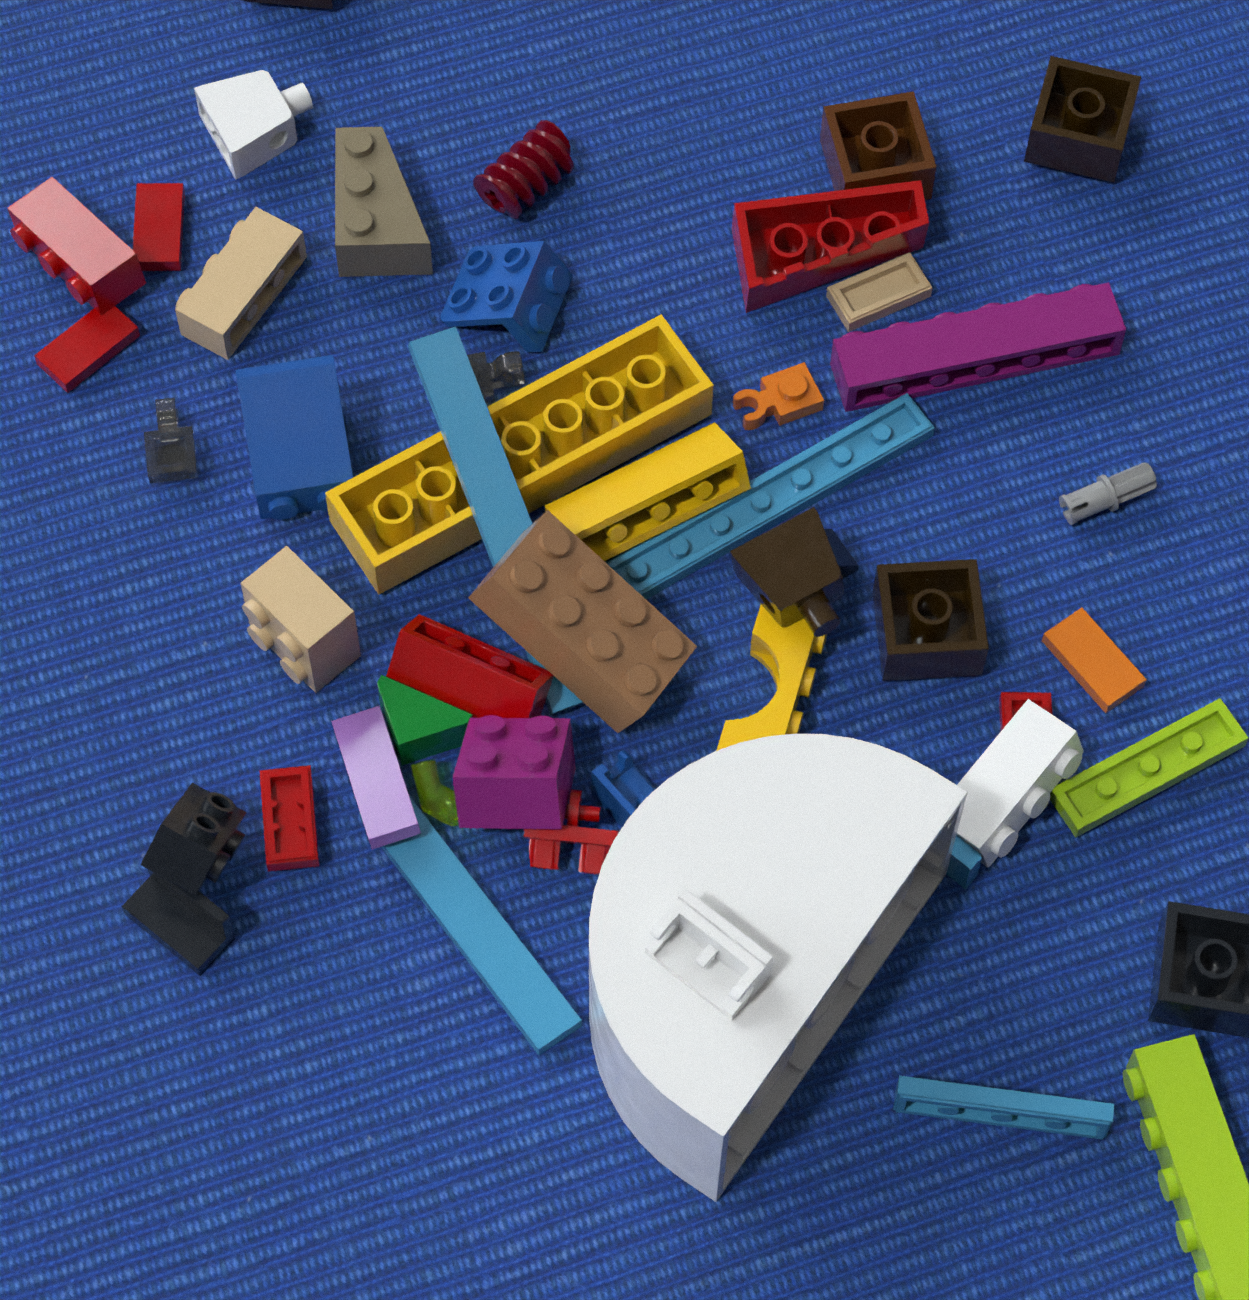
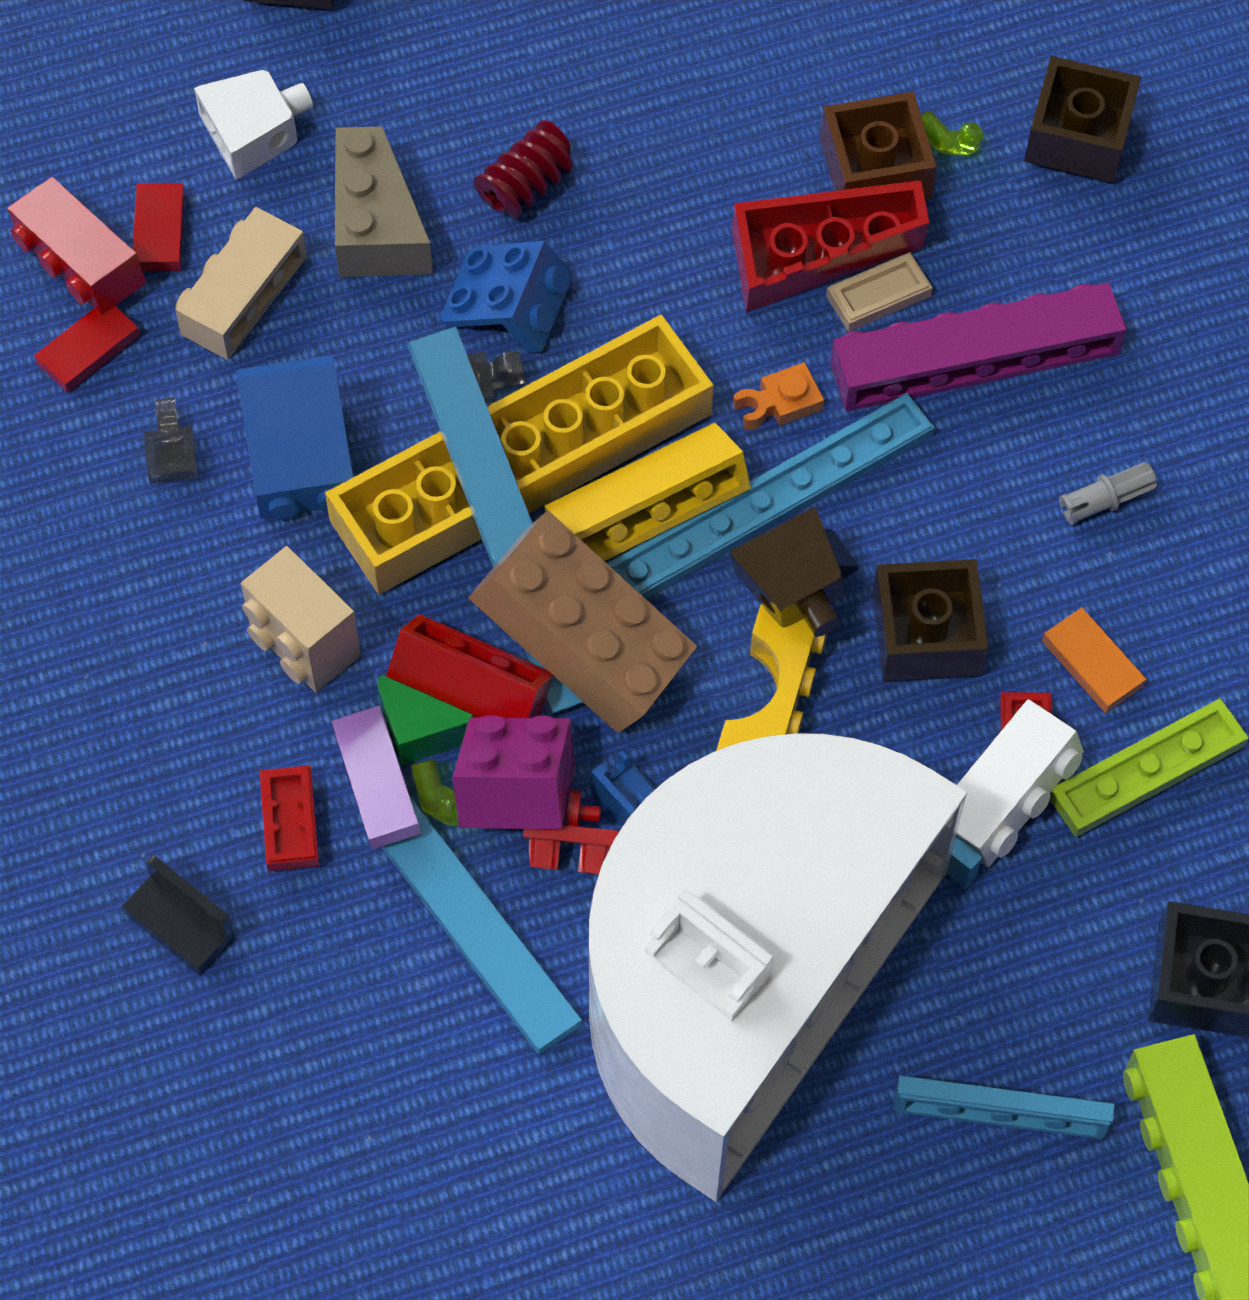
(196, 839): black brick -> none
(949, 141): none -> clear neon green arm

